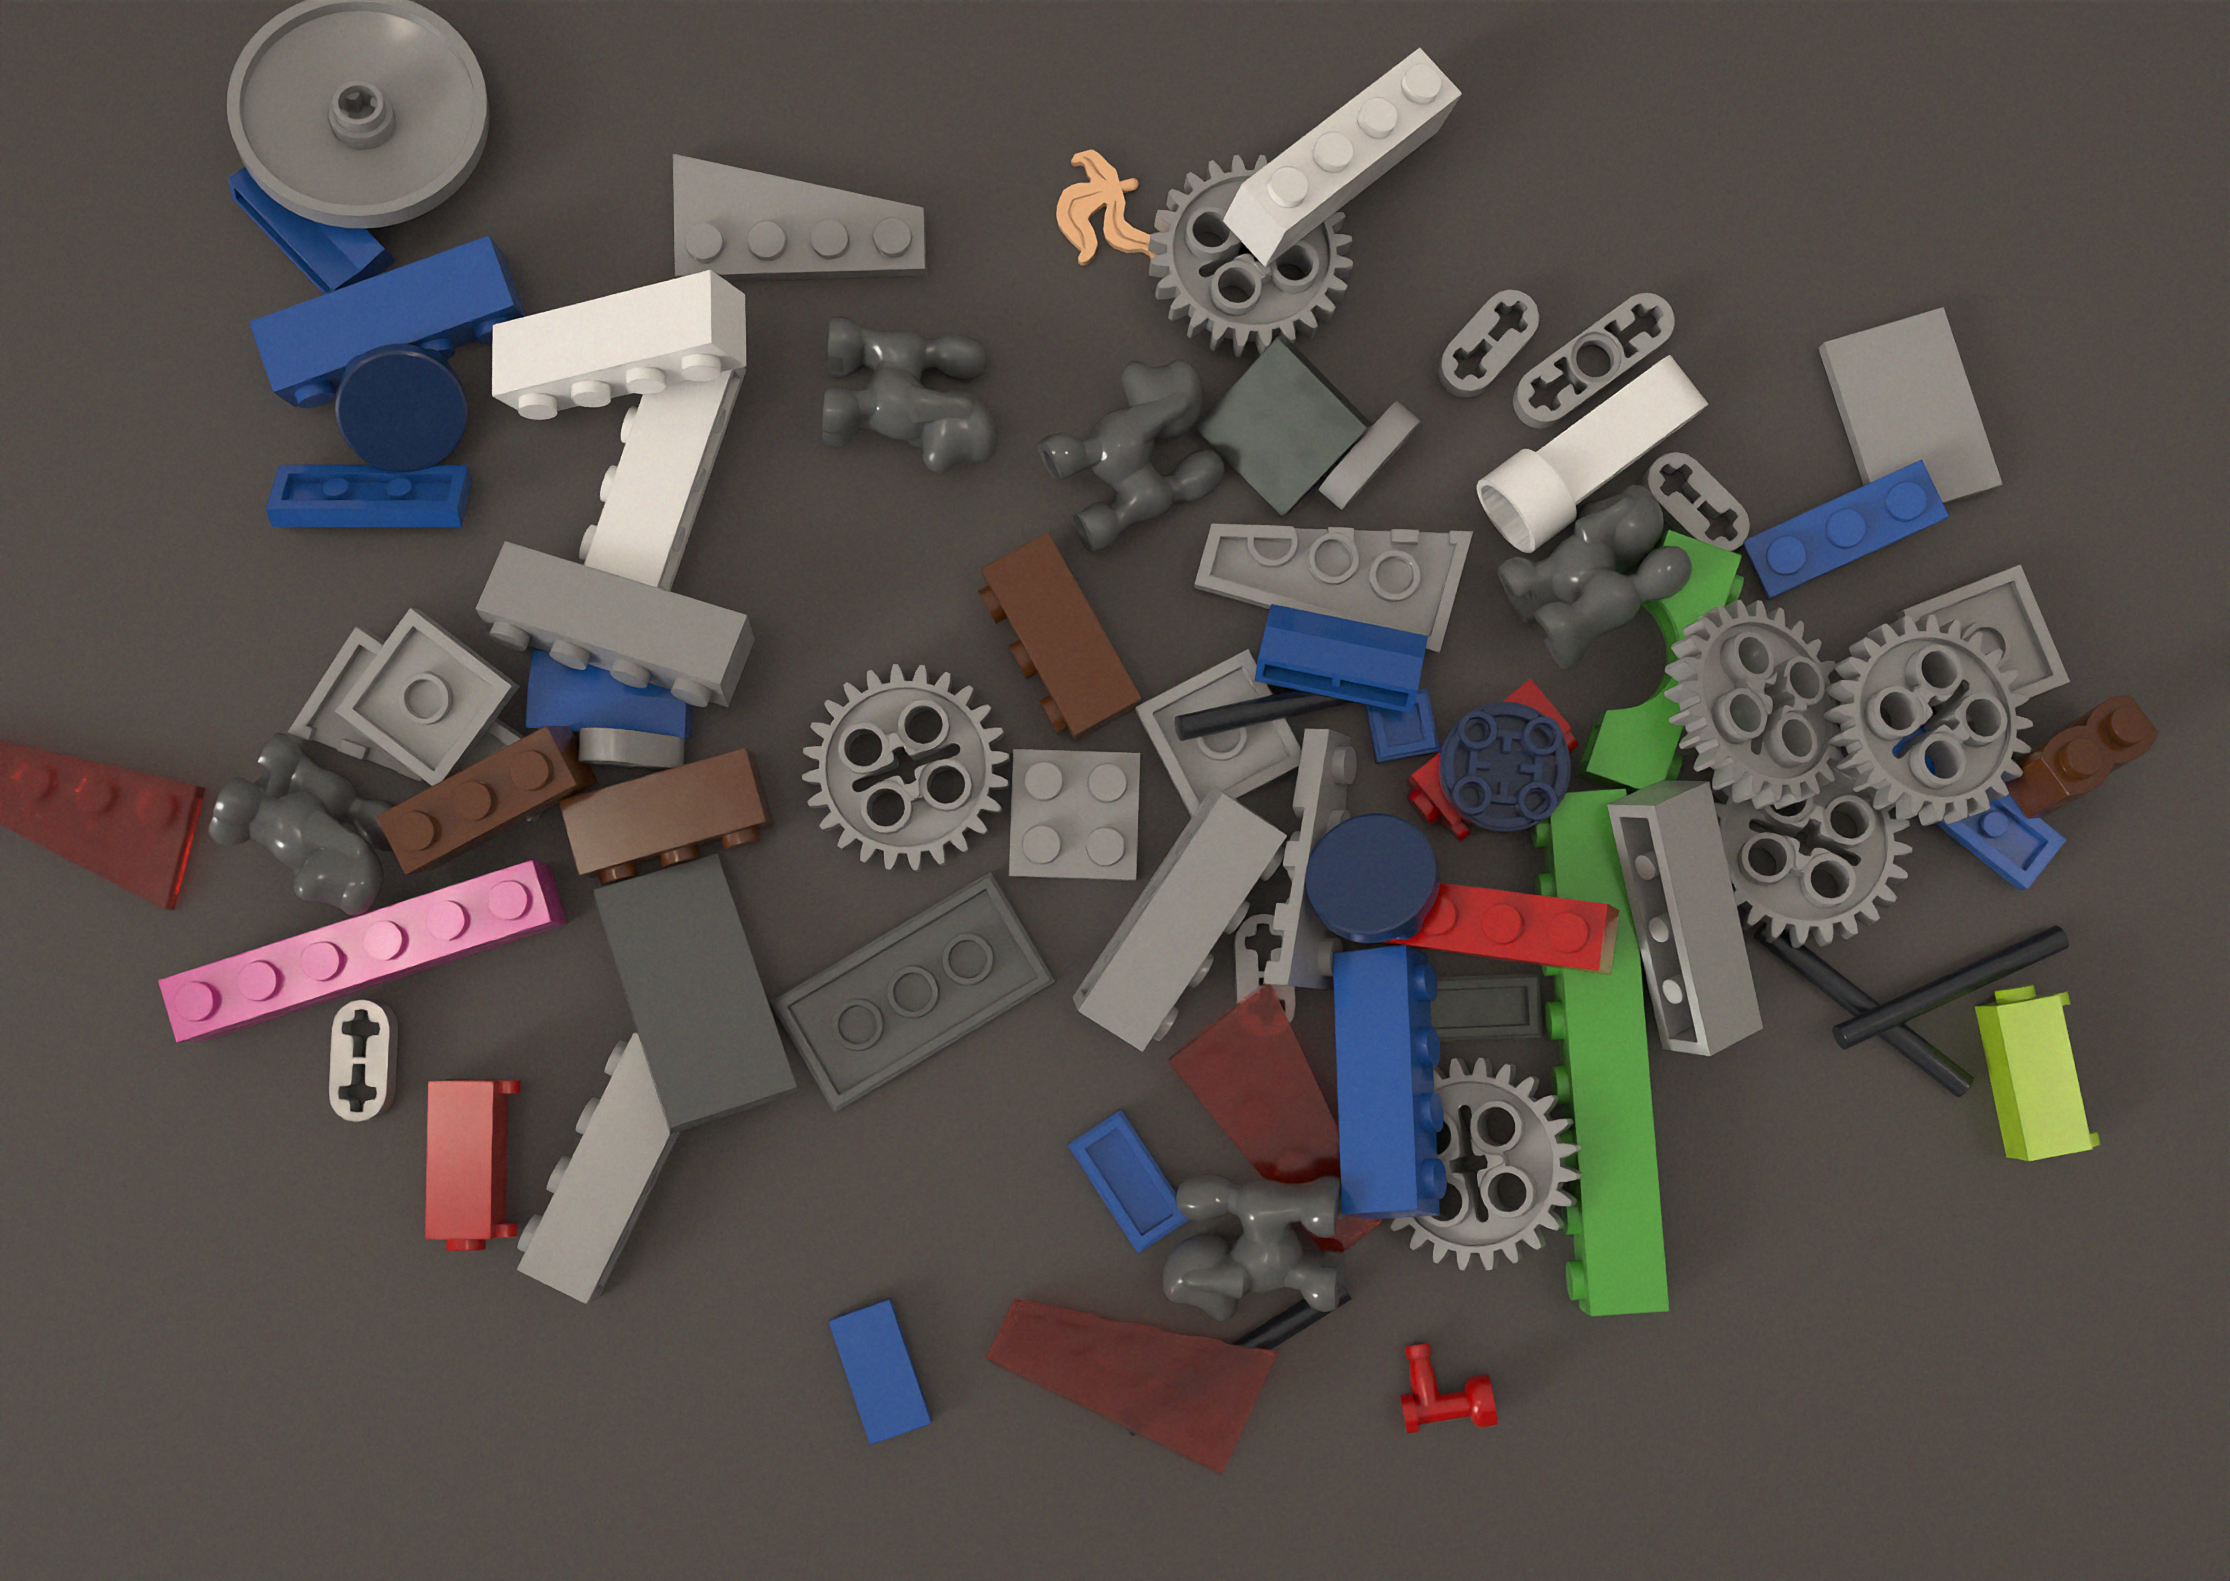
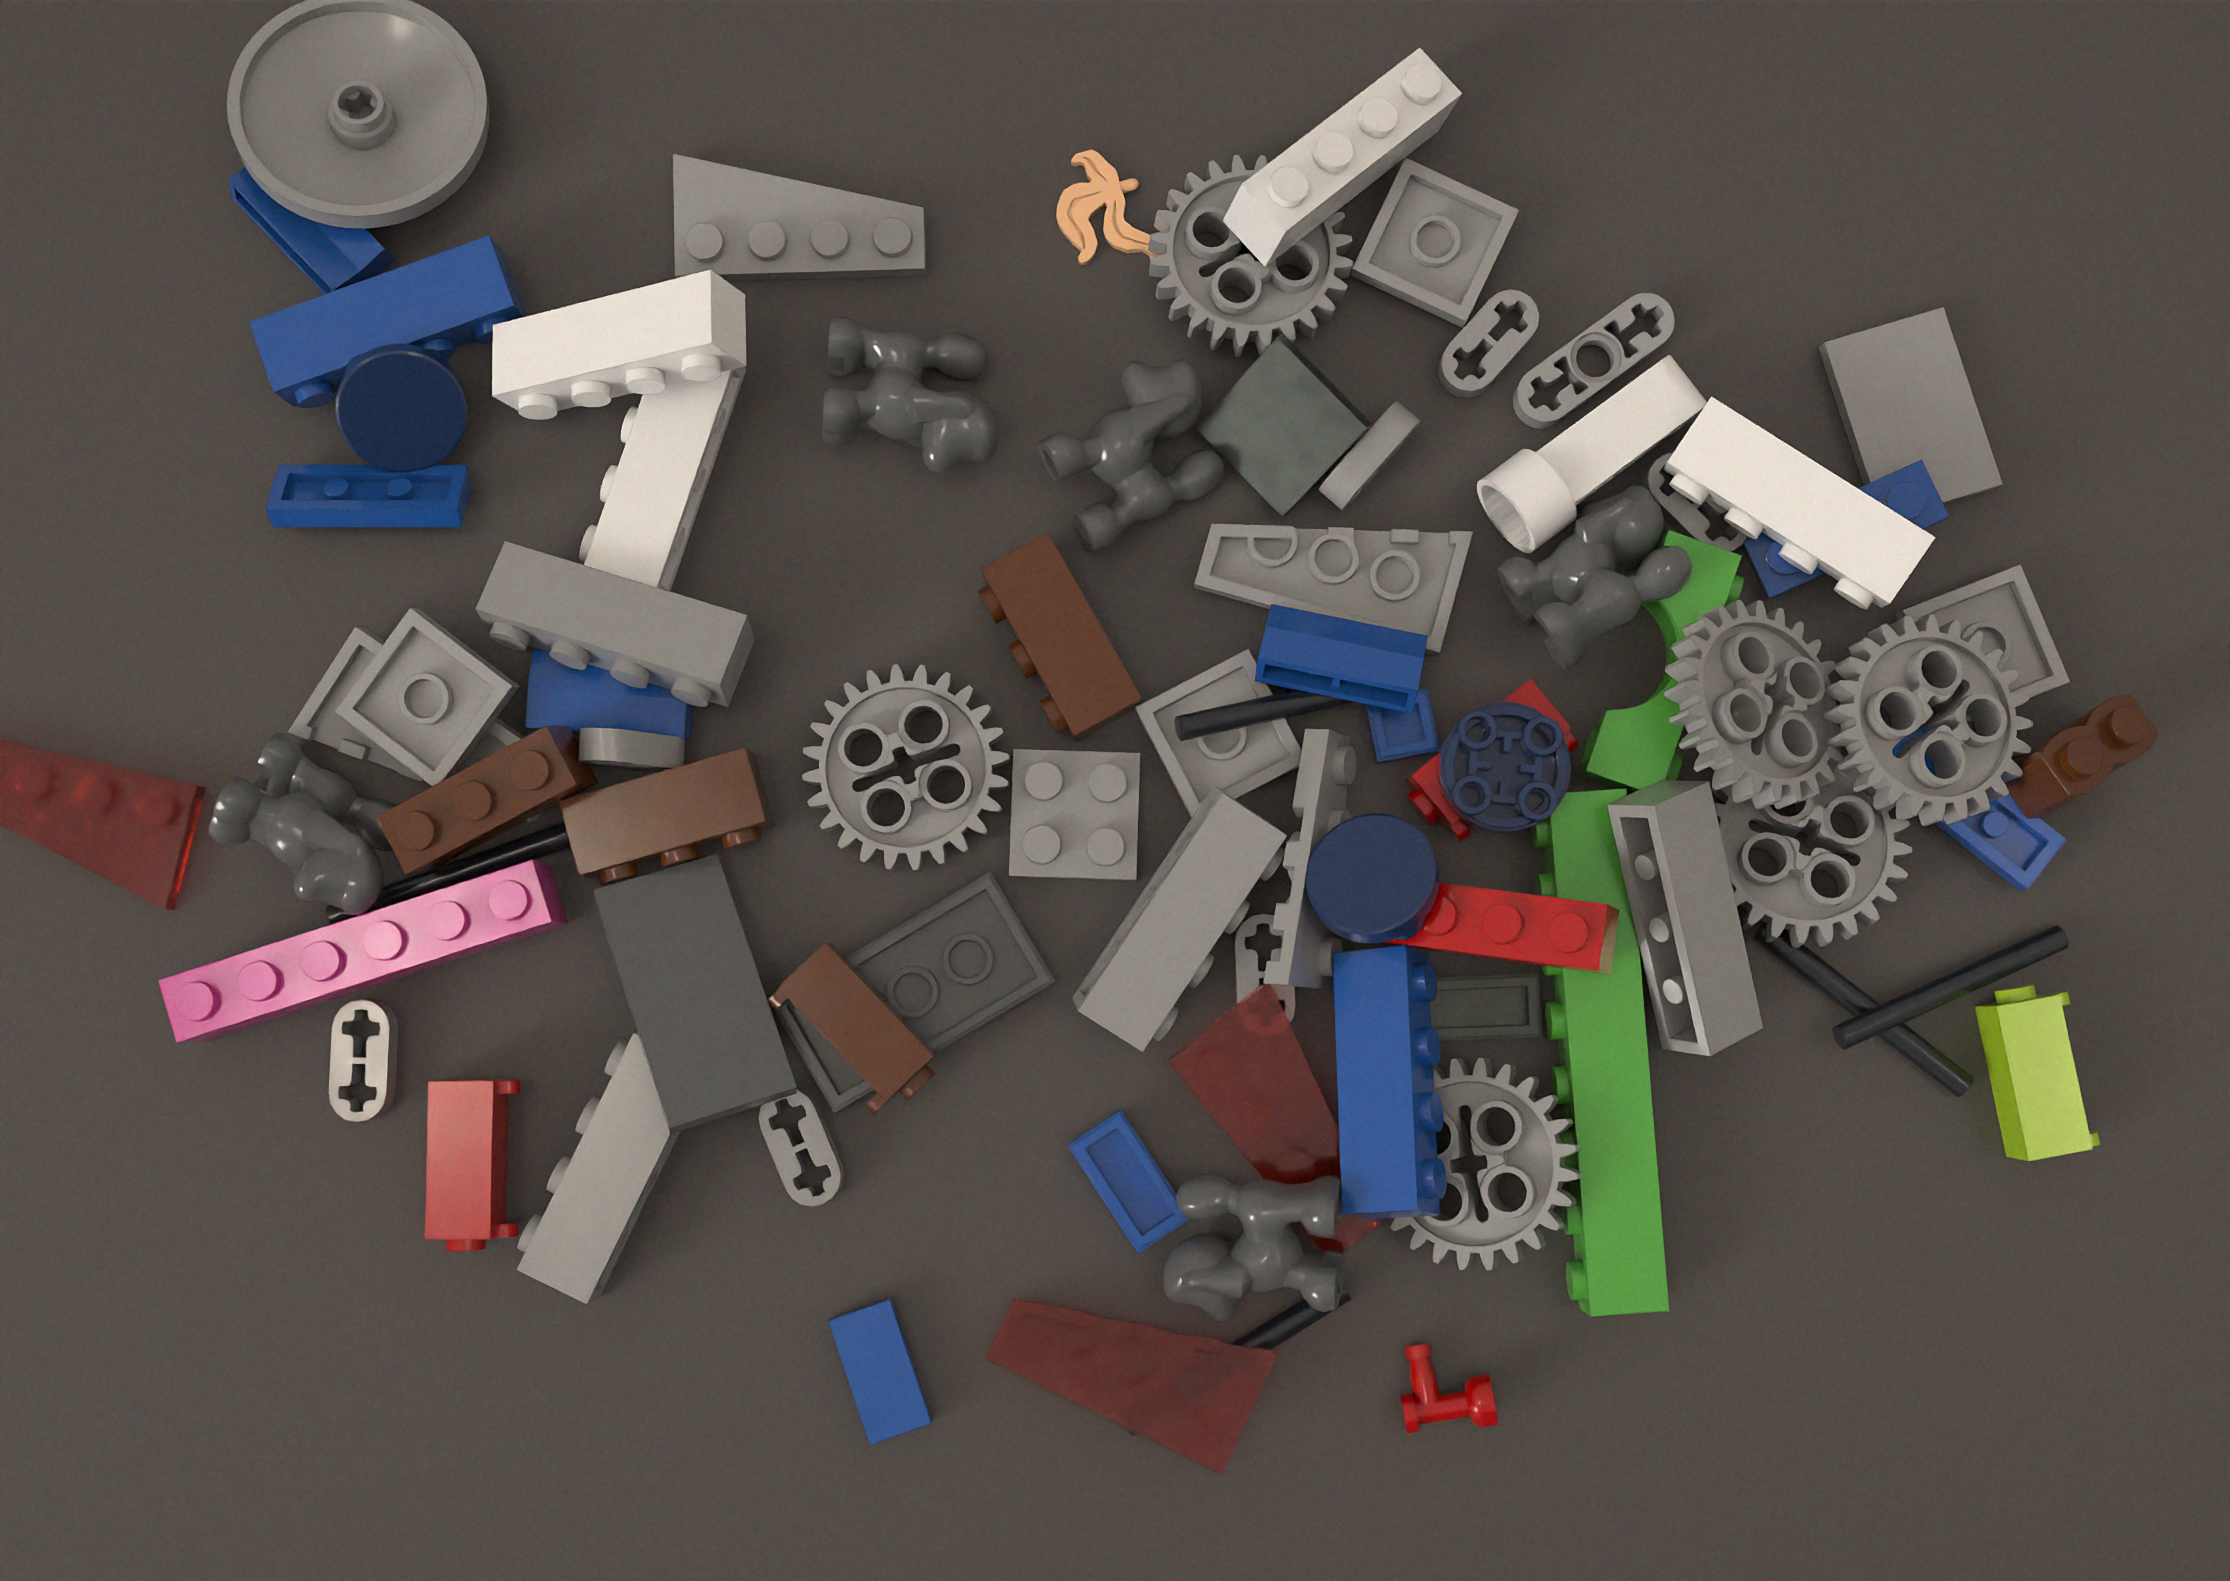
(485, 862): none -> black bar
(787, 1154): none -> light grey beam
(858, 1024): none -> reddish brown brick
(1434, 242): none -> light grey plate
(1798, 505): none -> white brick

